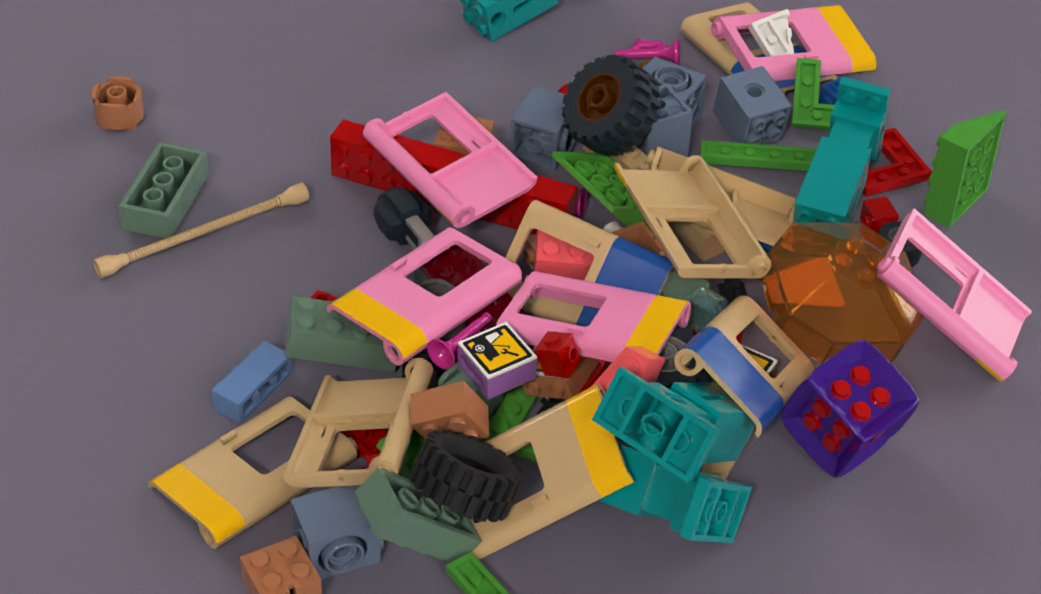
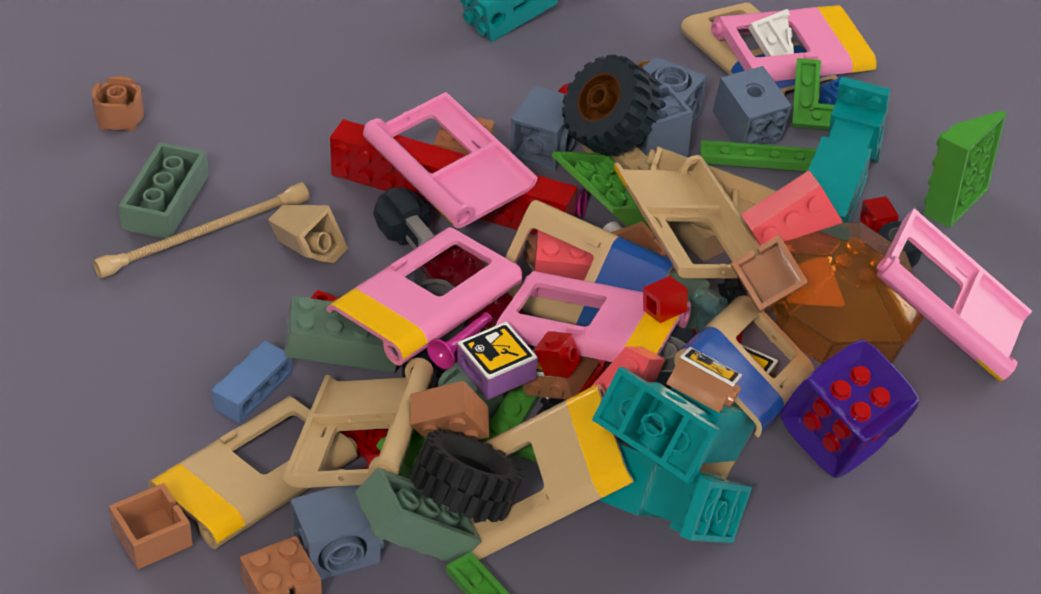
(150, 526): none -> nougat piece
(309, 231): none -> tan slope
(652, 49): dark pink piece -> none
(665, 299): none -> red brick
(705, 380): none -> nougat piece
(770, 275): none -> nougat piece
(792, 211): none -> coral wedge
(904, 170): red plate -> none

